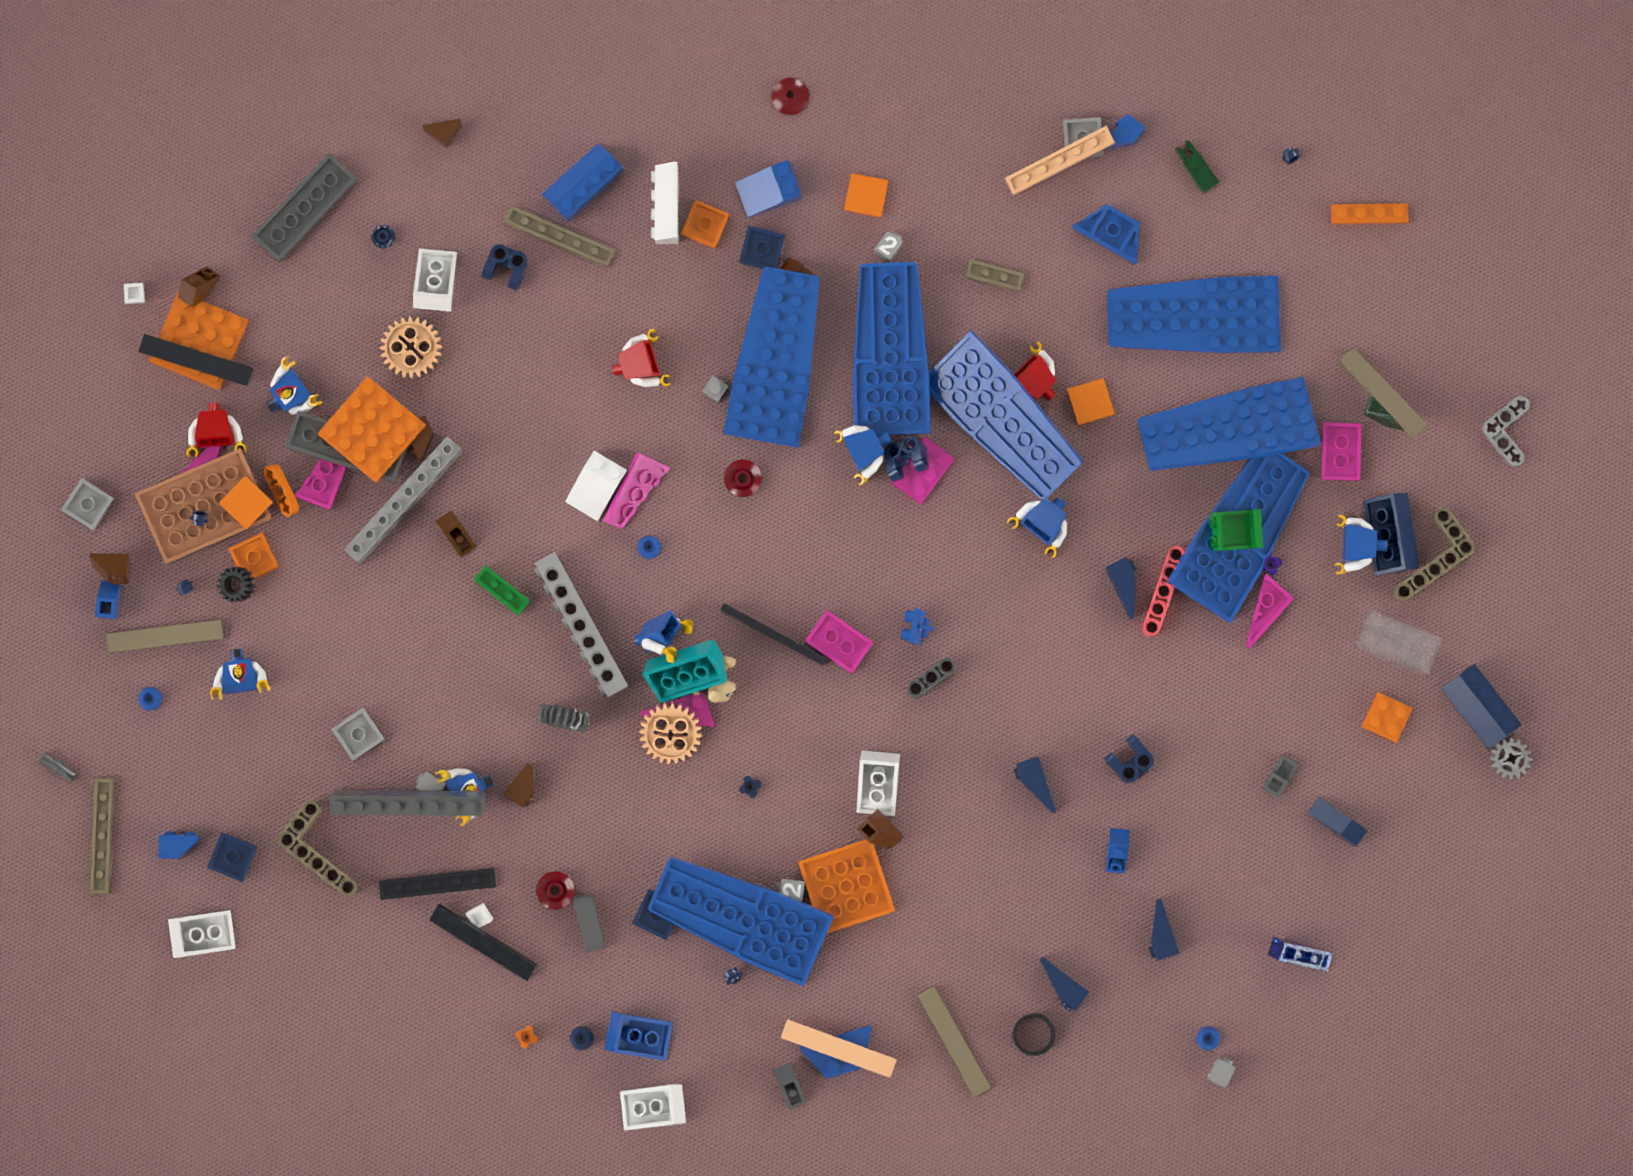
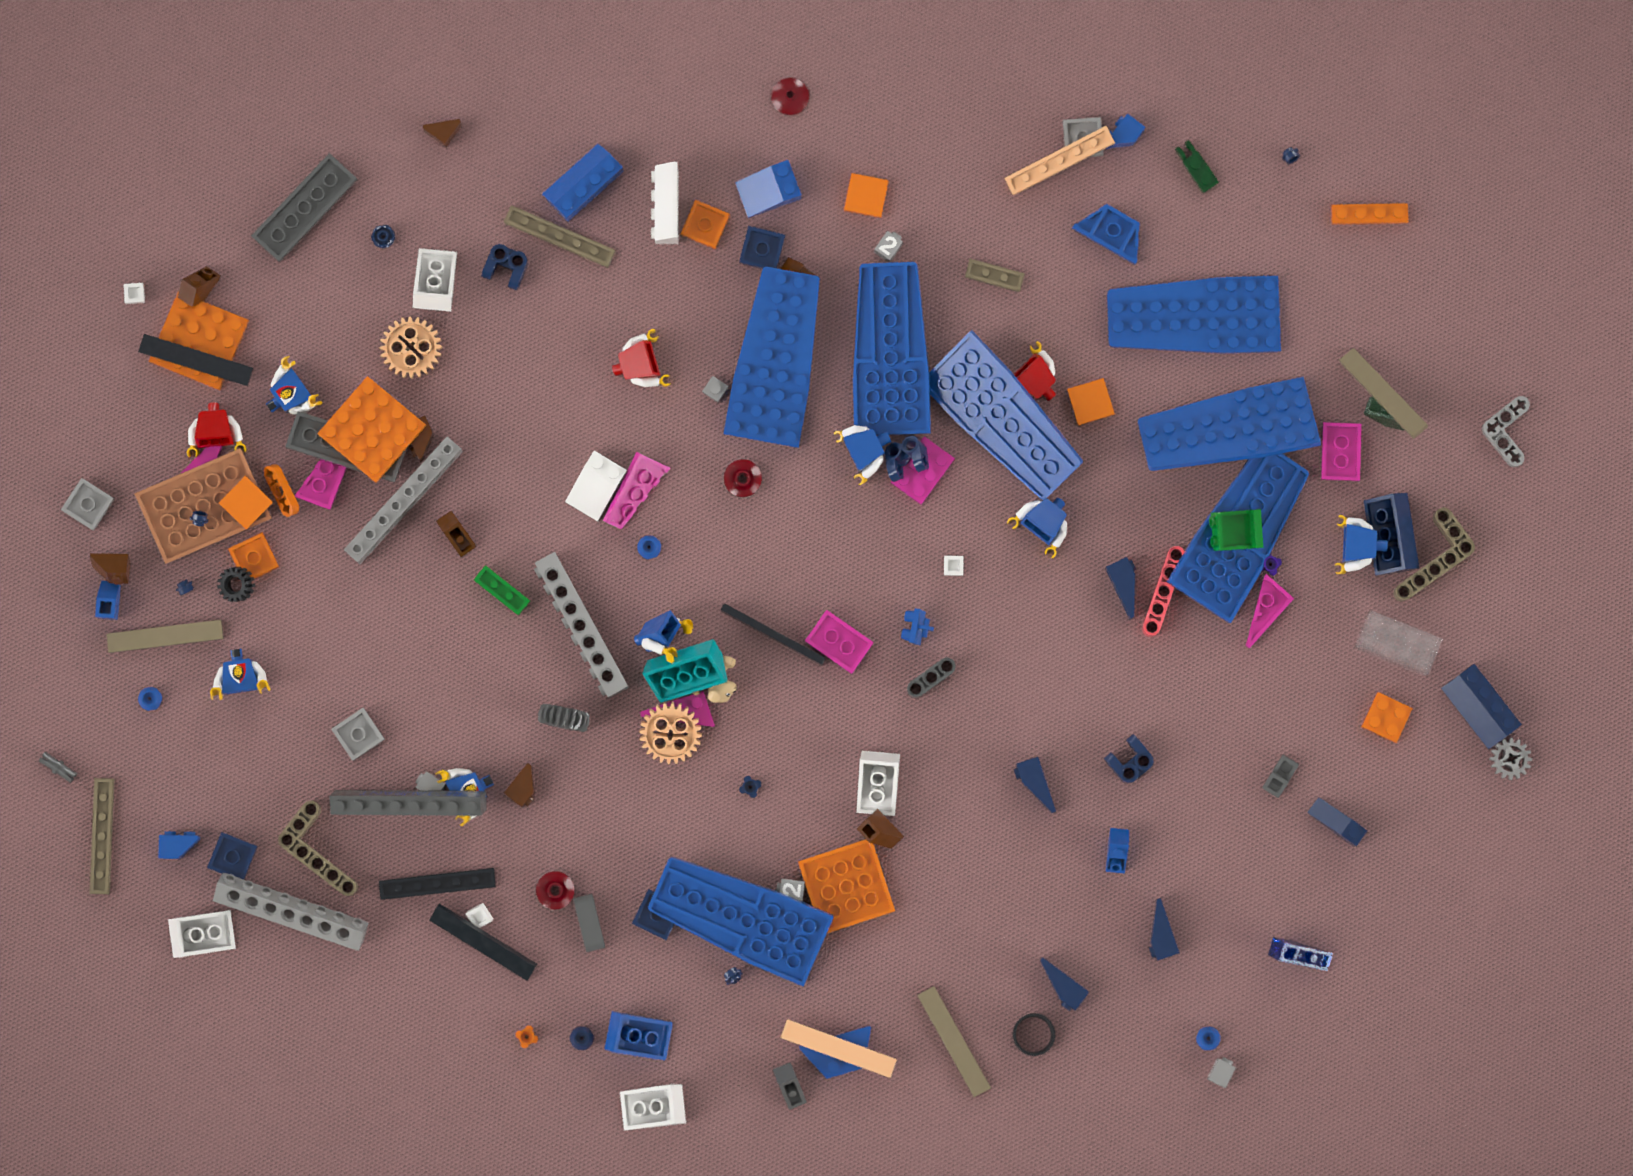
(281, 911): none -> light grey brick
(953, 565): none -> white plate

